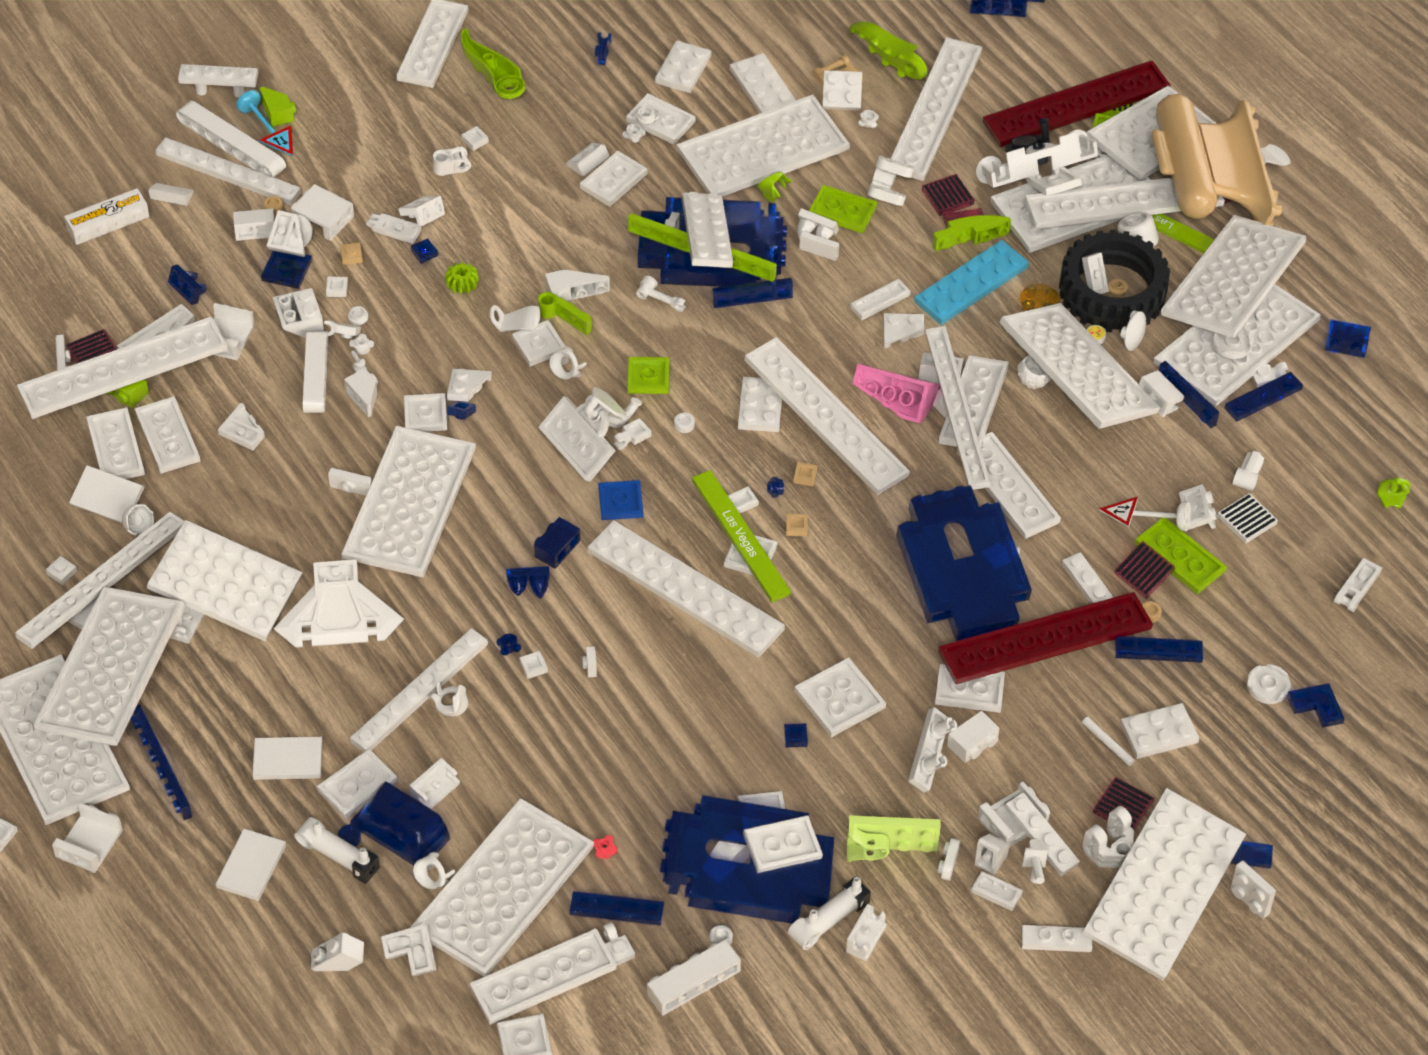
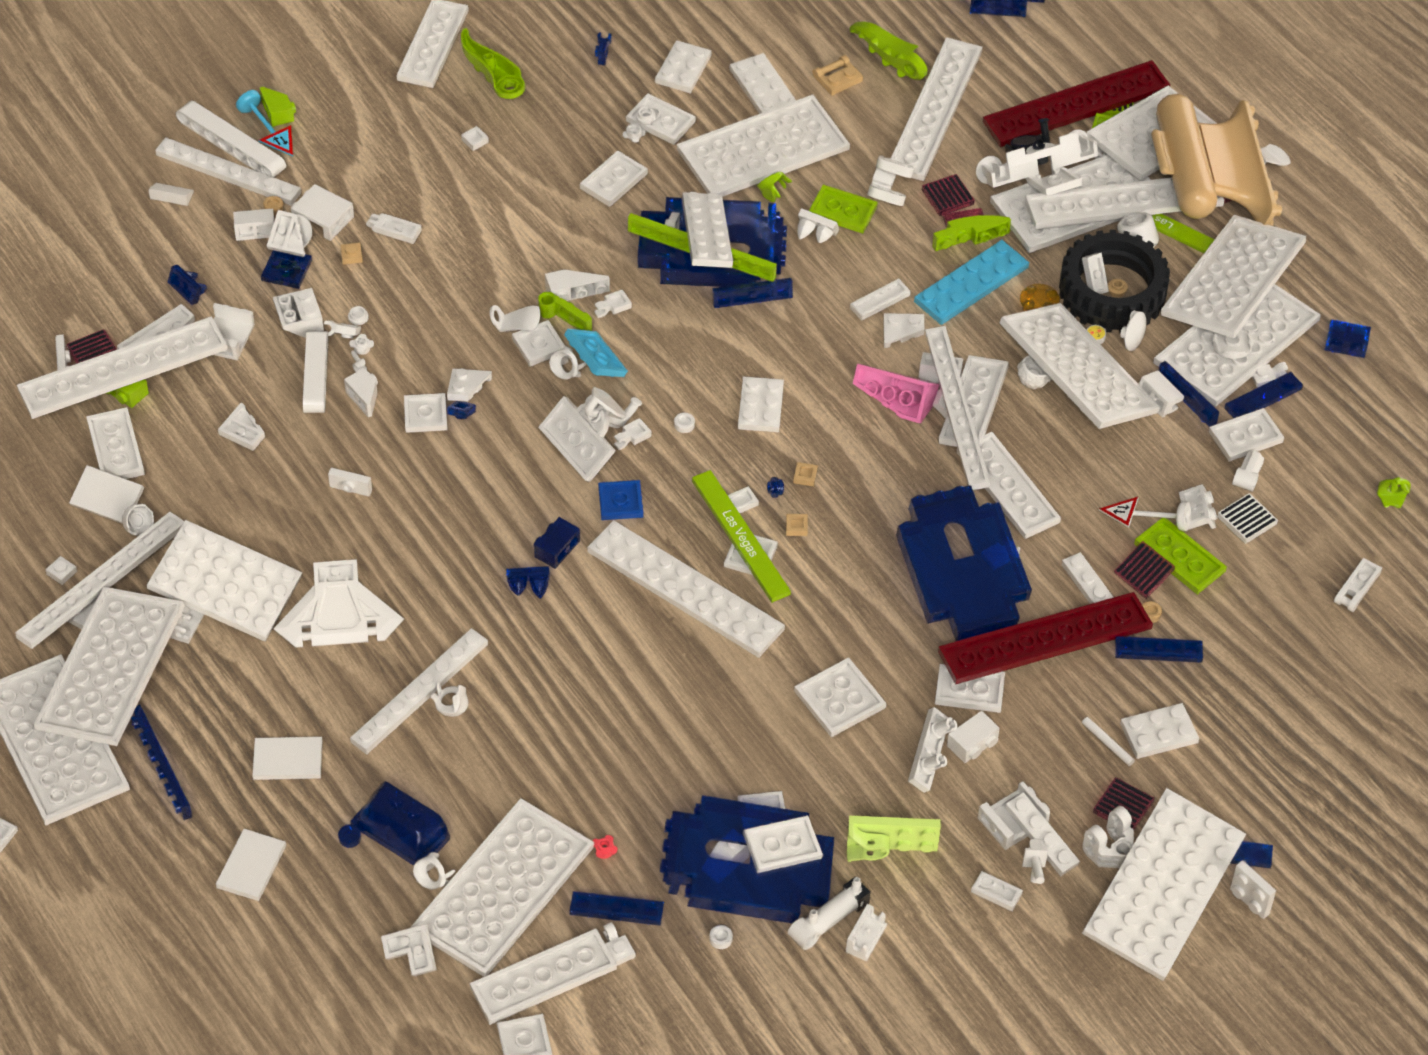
(89, 838): white panel -> none
(106, 216): white brick -> none
(167, 435): white plate -> none
(218, 75): white plate -> none
(337, 287): white plate -> none
(337, 954): white slope -> none
(355, 782): white tile -> none
(359, 861): white piece -> none
(409, 501): white plate -> none
(424, 209): white bracket -> none
(424, 250): clear blue plate -> none
(434, 784): white hinge -> none
(449, 161): white piece -> none
(461, 278): lime gear -> none
(508, 639): clear blue plate -> none
(533, 665): white plate -> none
(588, 158): white slope -> none
(589, 662): white plate -> none
(595, 353): none -> medium azure plate
(613, 302): none -> white plate
(647, 288): white brick -> none
(648, 375): lime plate -> none
(693, 977): white brick -> none
(795, 735): clear blue plate -> none
(819, 246): white tile -> none
(827, 416): white plate -> none
(842, 90): white plate -> none
(868, 119): white plate -> none
(951, 851): white plate -> none
(991, 853): white slope -> none
(1055, 938): white plate -> none
(1246, 434): none -> white plate
(1268, 684): white tile -> none
(1319, 699): clear blue plate -> none

